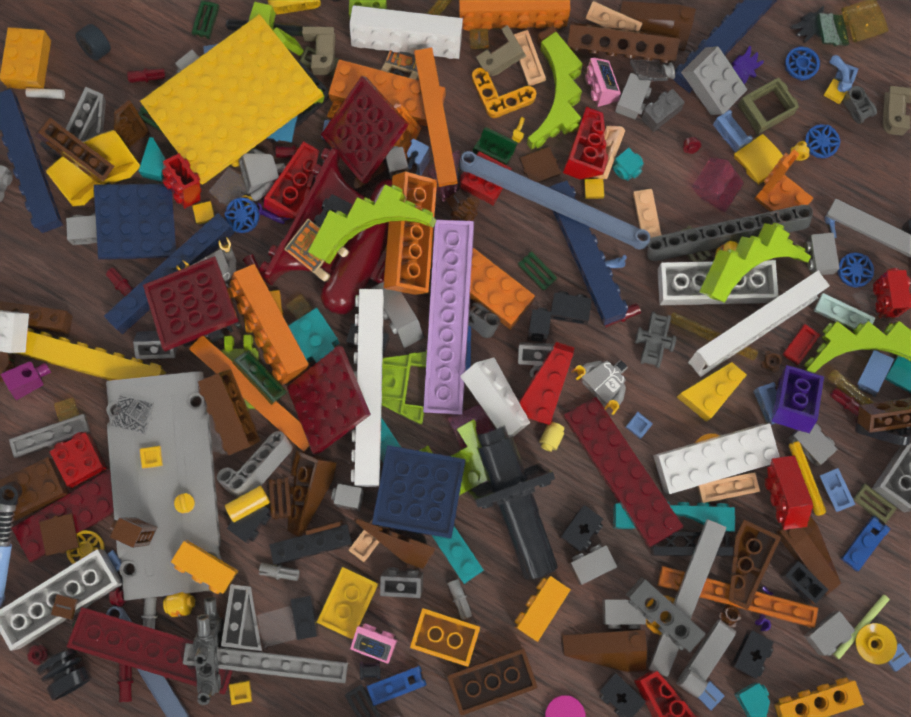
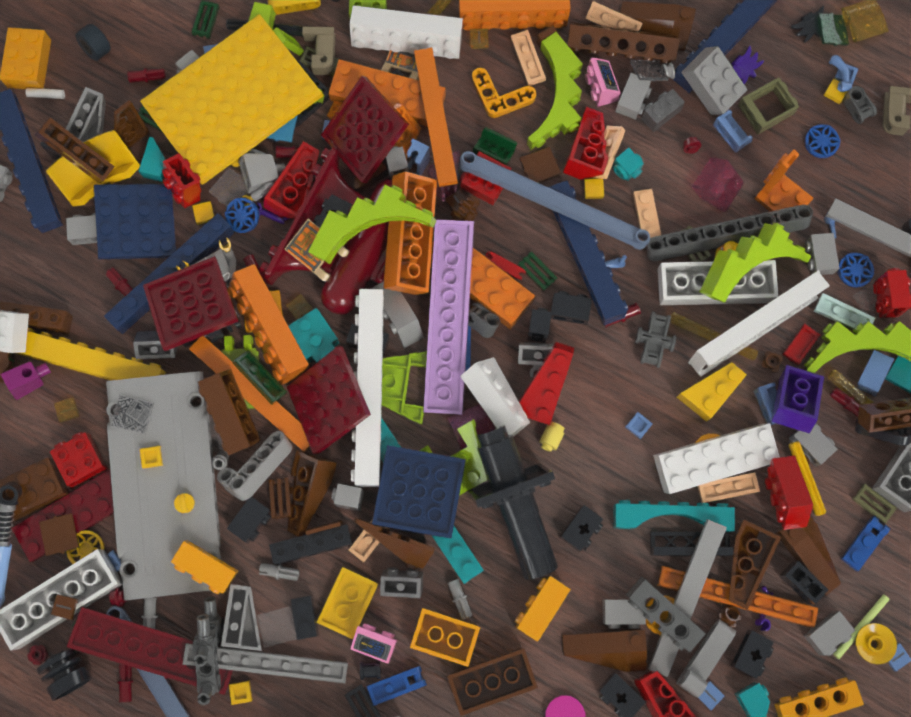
(48, 436): light grey tile -> none
(132, 531): reddish brown brick -> none
(179, 604): yellow head -> none
(220, 460): none -> light grey pin
(247, 504): yellow pin -> none
(502, 57): dark tan piece -> none
(507, 266): none -> red piece
(517, 134): yellow hand -> none
(593, 564): light grey brick -> none
(604, 381): light grey torso -> none
(623, 472): dark red plate -> none
(758, 158): yellow slope -> none
(802, 63): blue wheel -> none
(802, 149): yellow tile -> none
(837, 490): medium blue hinge -> none

